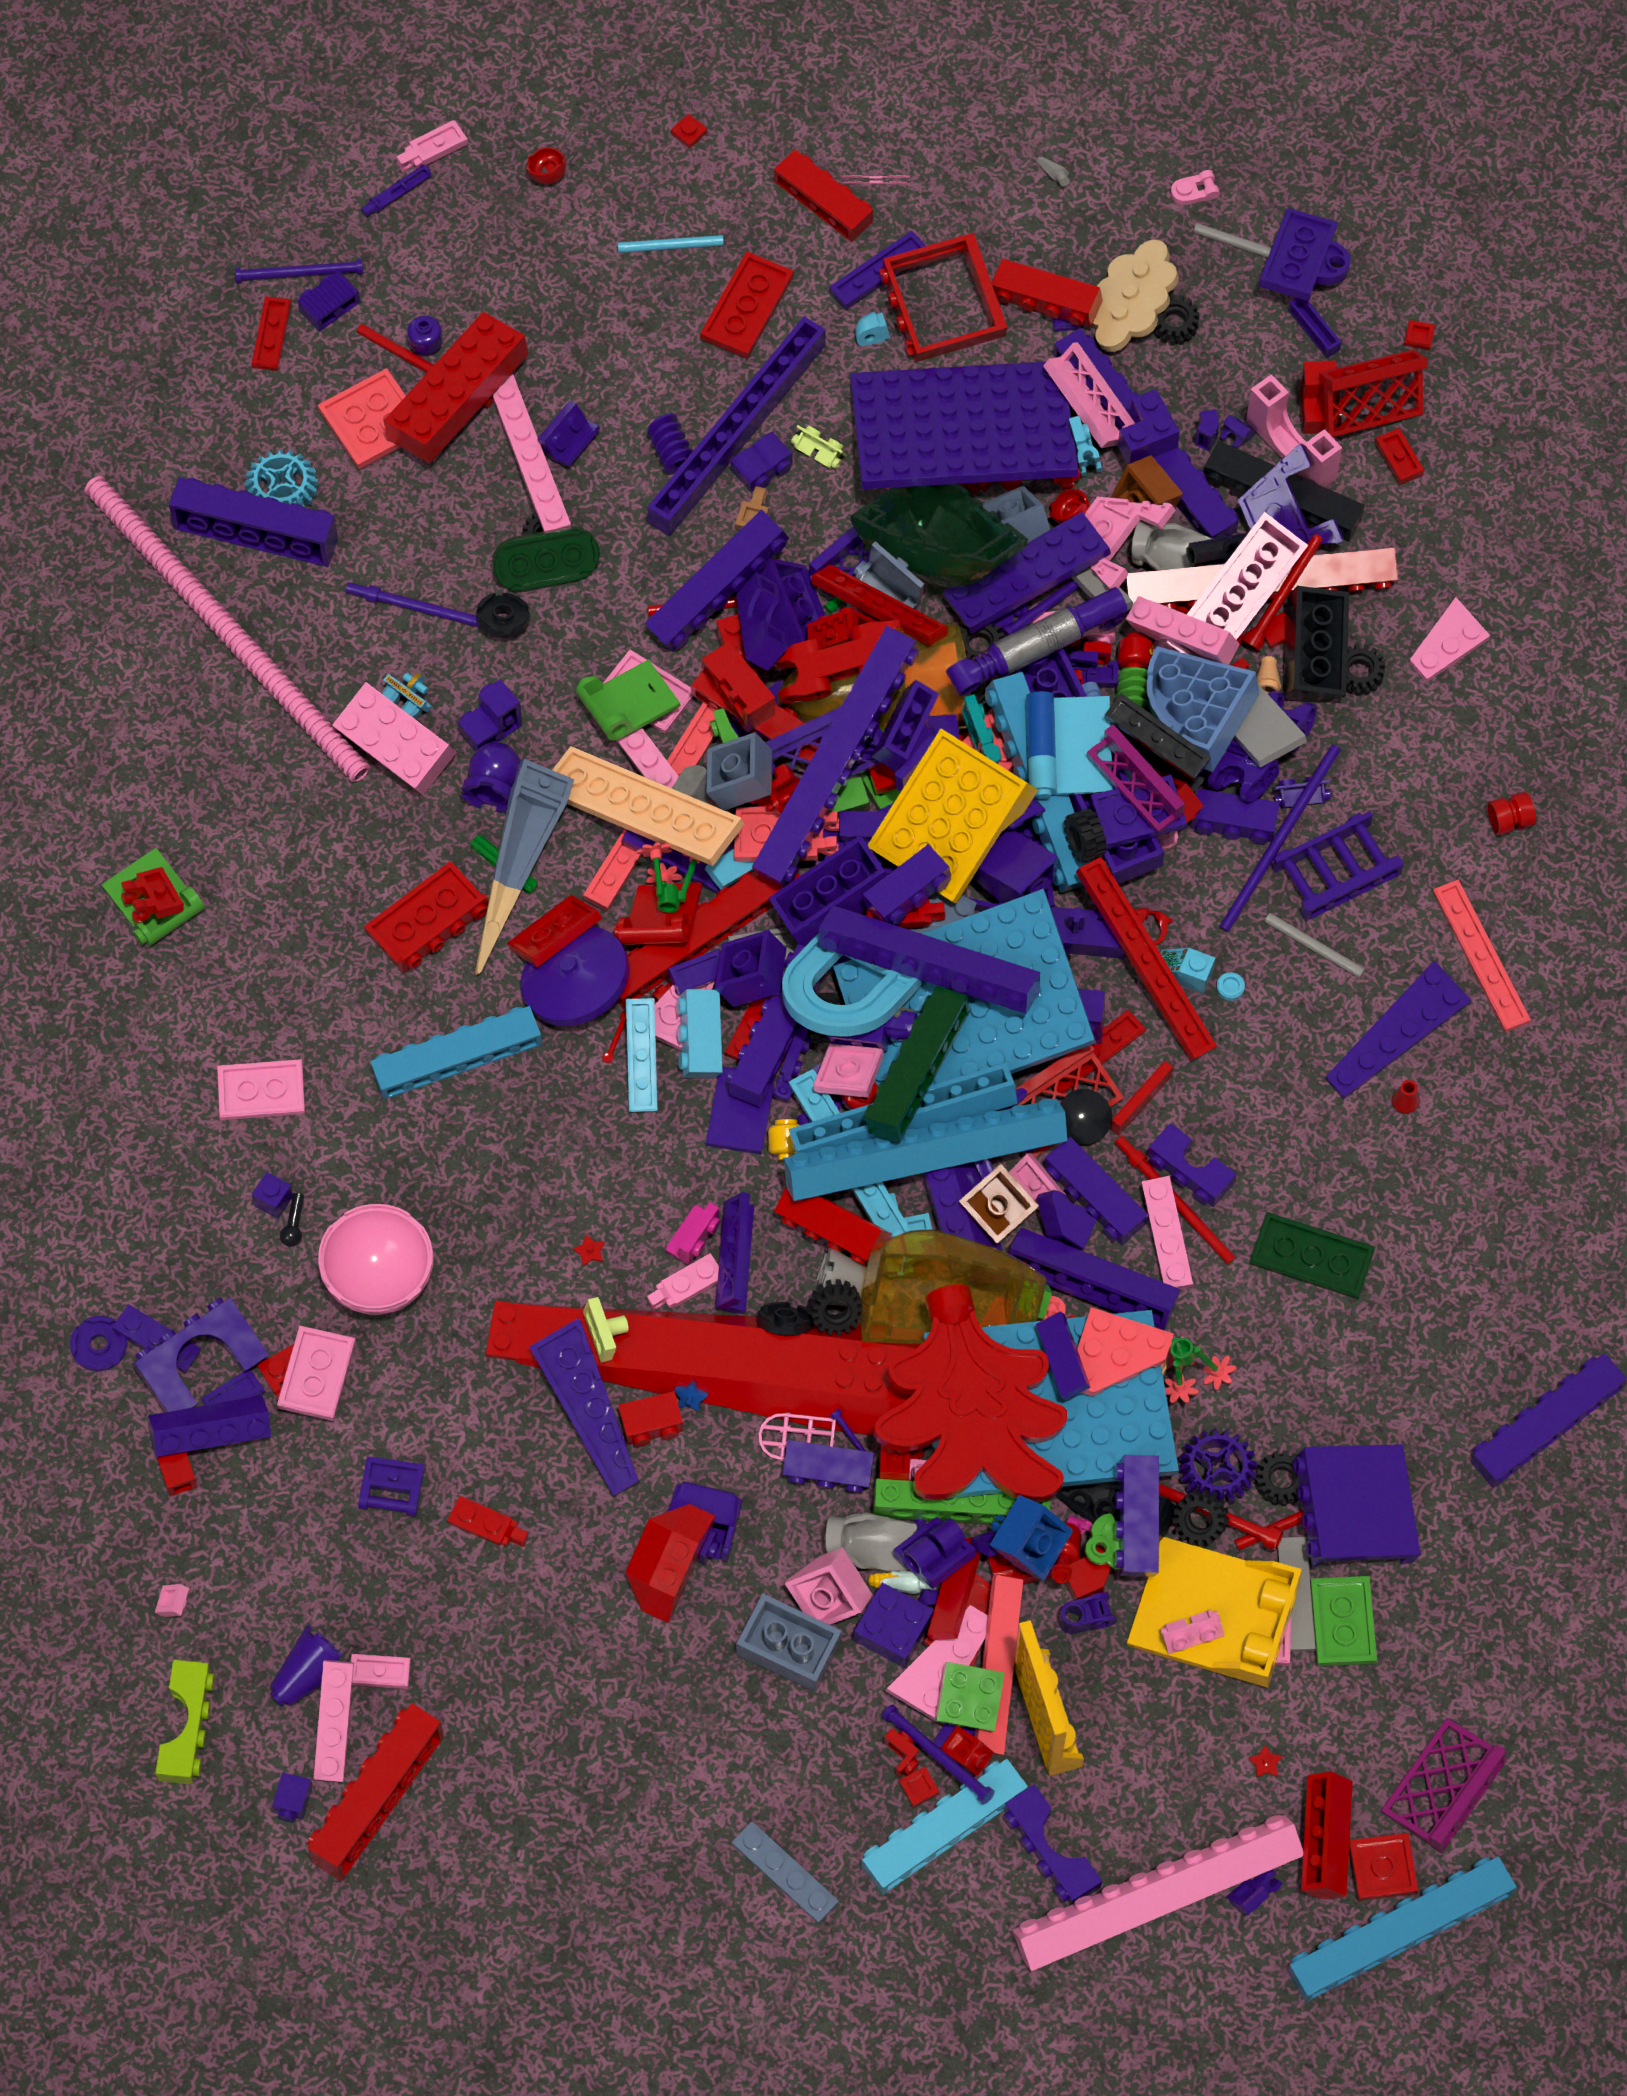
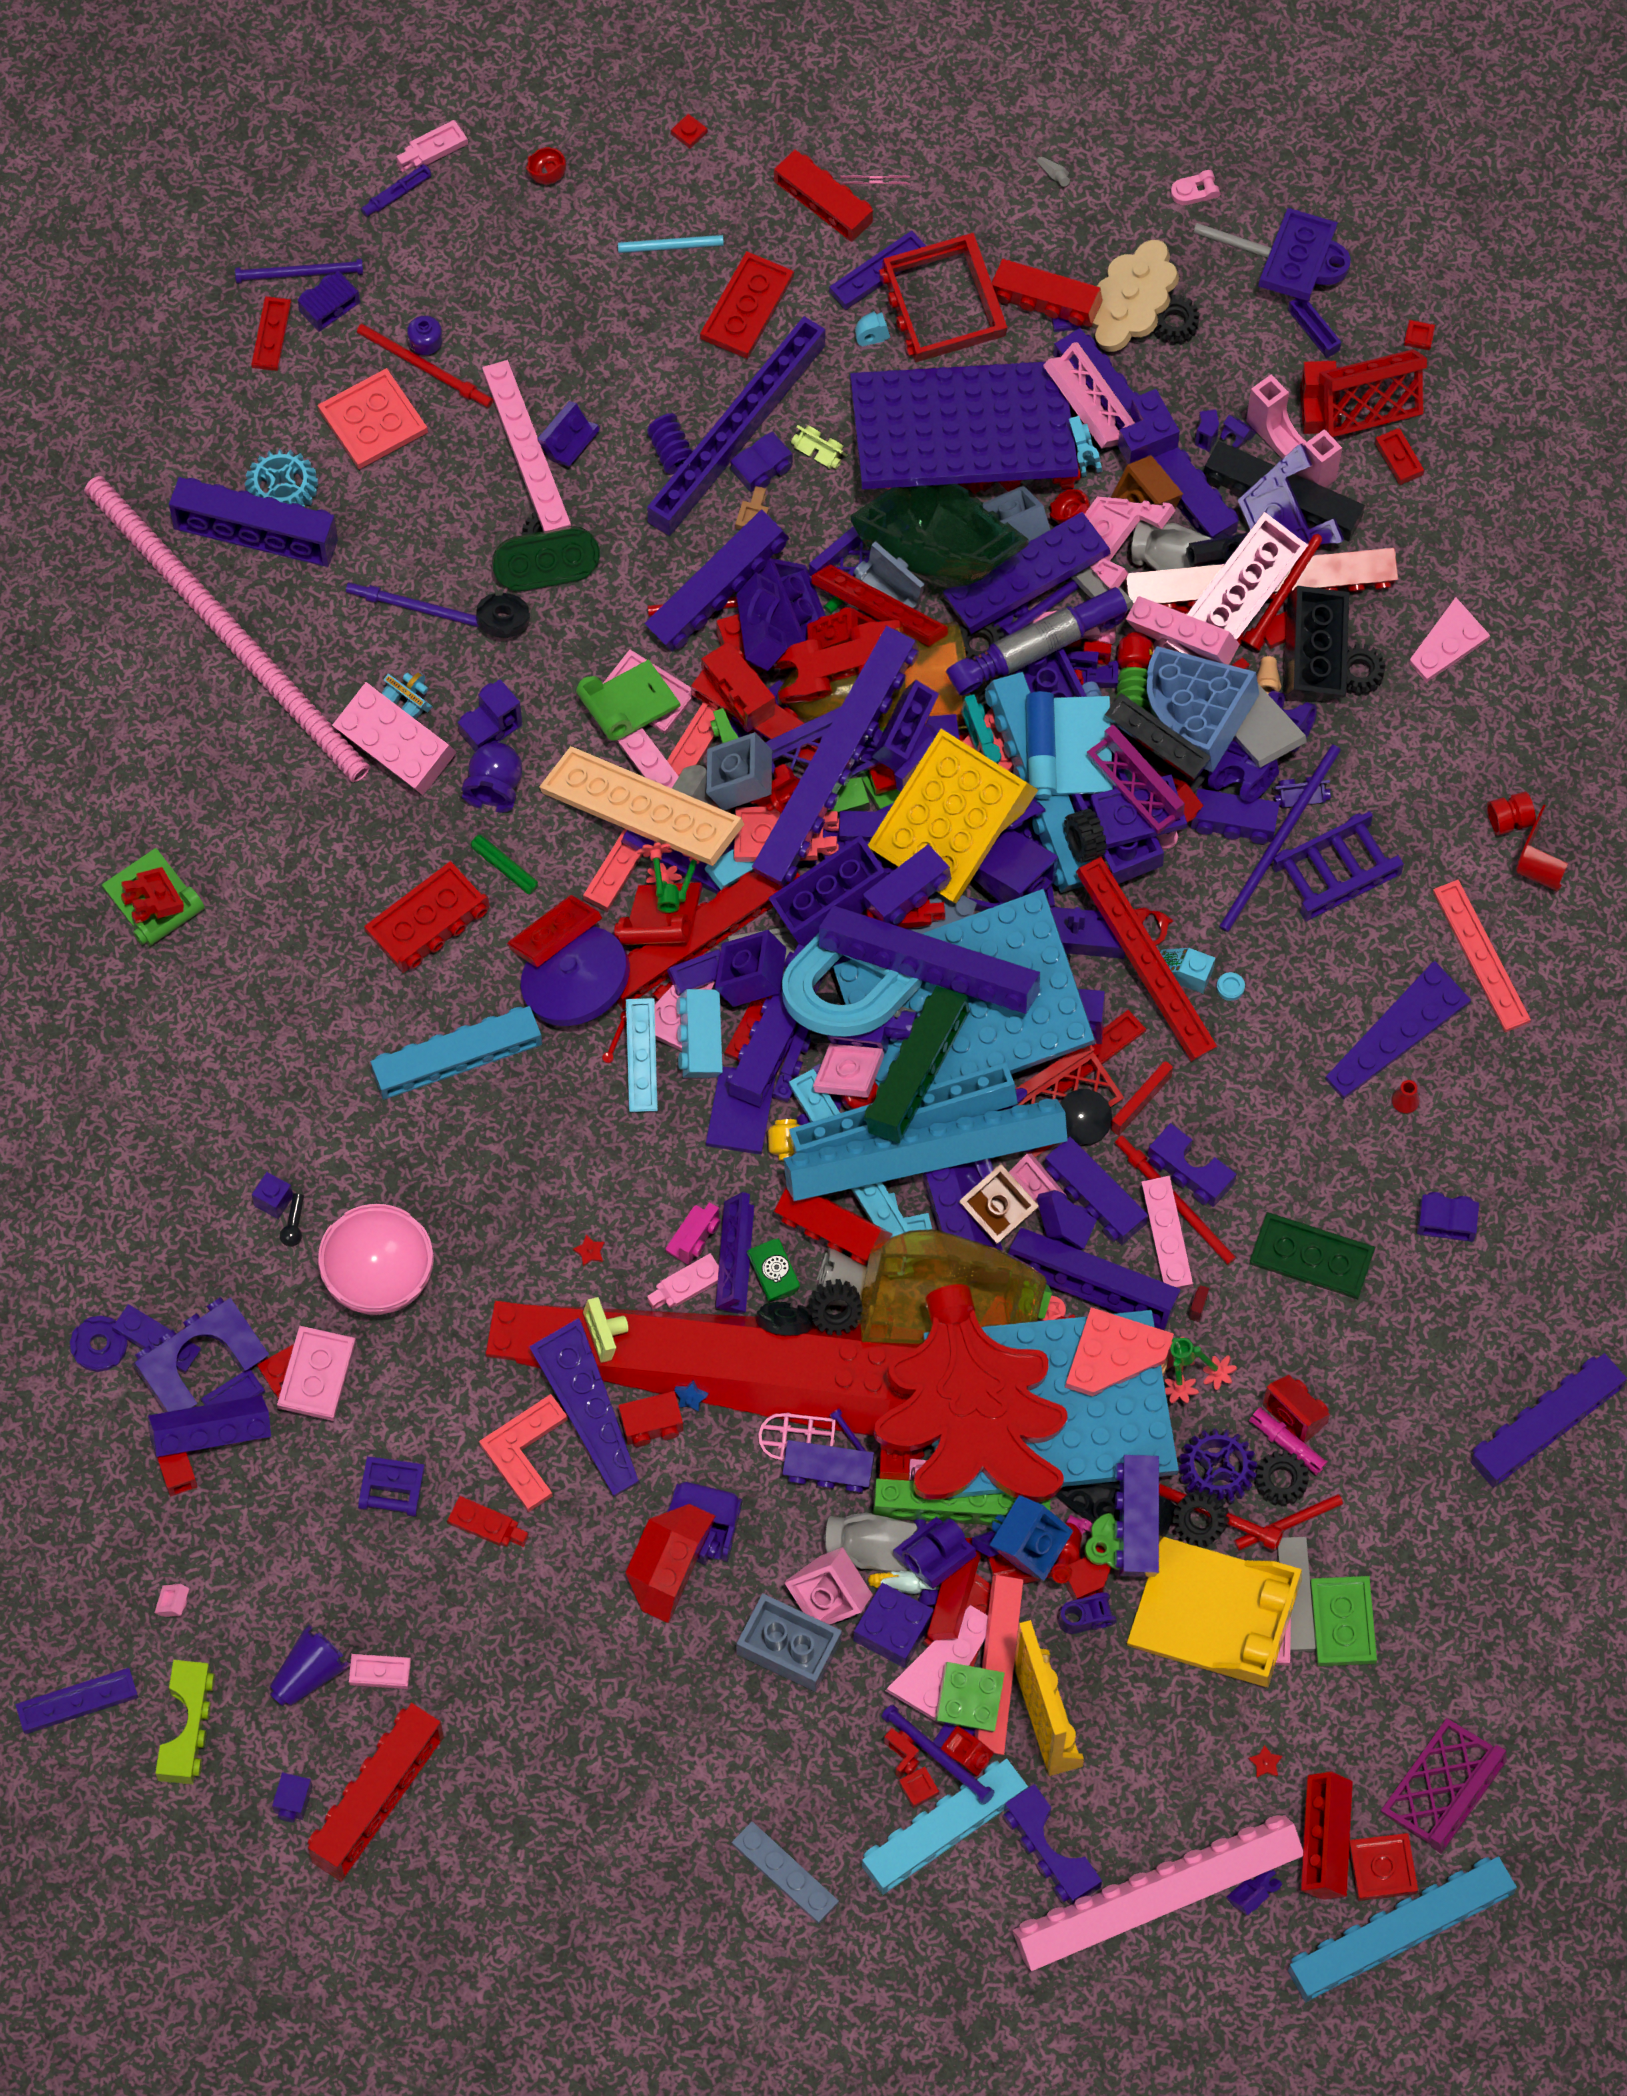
(76, 1701): none -> dark purple plate
(261, 1089): bright pink tile -> none
(333, 1720): bright pink plate -> none
(456, 387): red brick -> none
(506, 1446): none -> coral plate
(530, 817): sand blue plate -> none
(774, 1270): none -> green slope
(1063, 1355): dark purple tile -> none
(1199, 1303): none -> dark red tile
(1203, 1628): bright pink hinge -> none
(1288, 1441): none -> dark pink pin
(1294, 1406): none -> red slope
(1314, 945): light grey bar -> none
(1356, 1503): dark purple panel -> none
(1448, 1217): none -> dark purple brick
(1540, 865): none -> red piece

